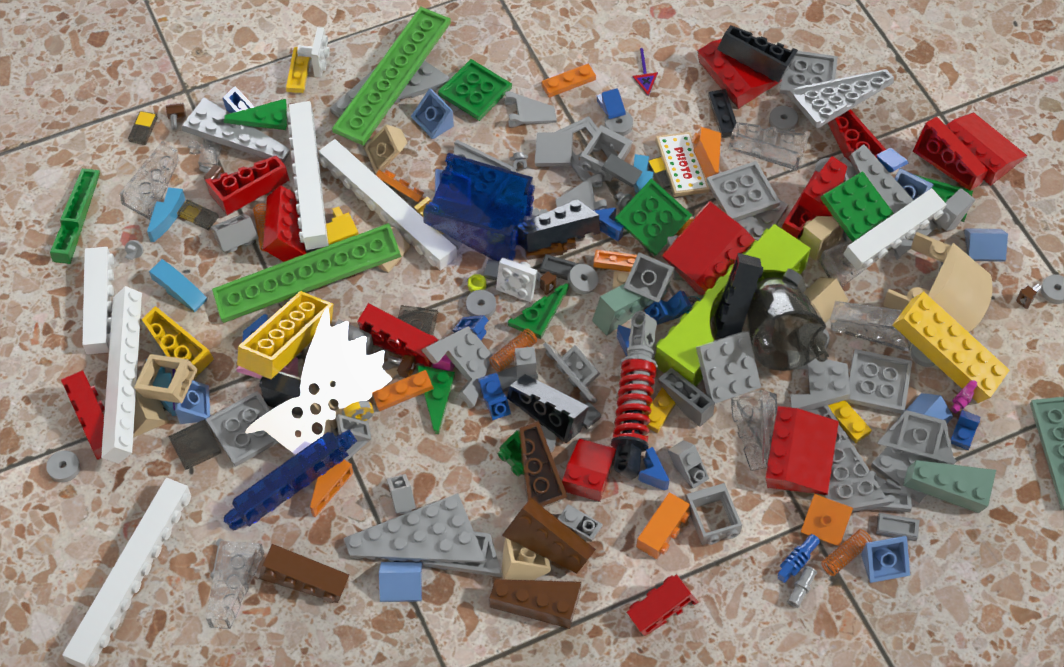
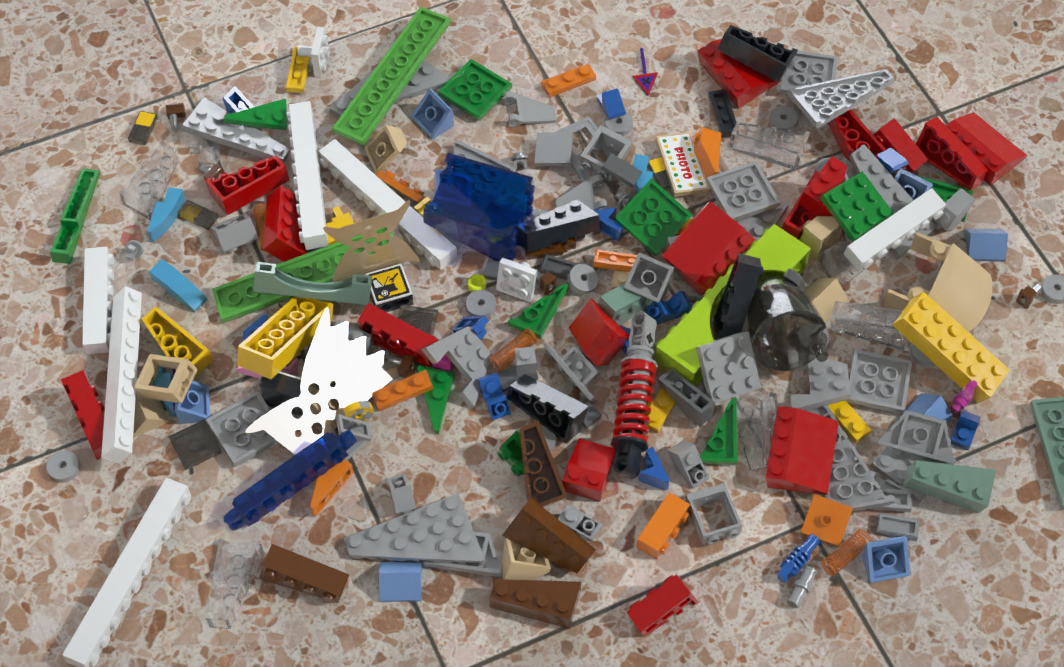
(272, 280): none -> sand green arch
(388, 255): none -> tan piece
(390, 288): none -> piece
(598, 334): none -> red slope
(723, 443): none -> green wing
(895, 137): none -> red wedge

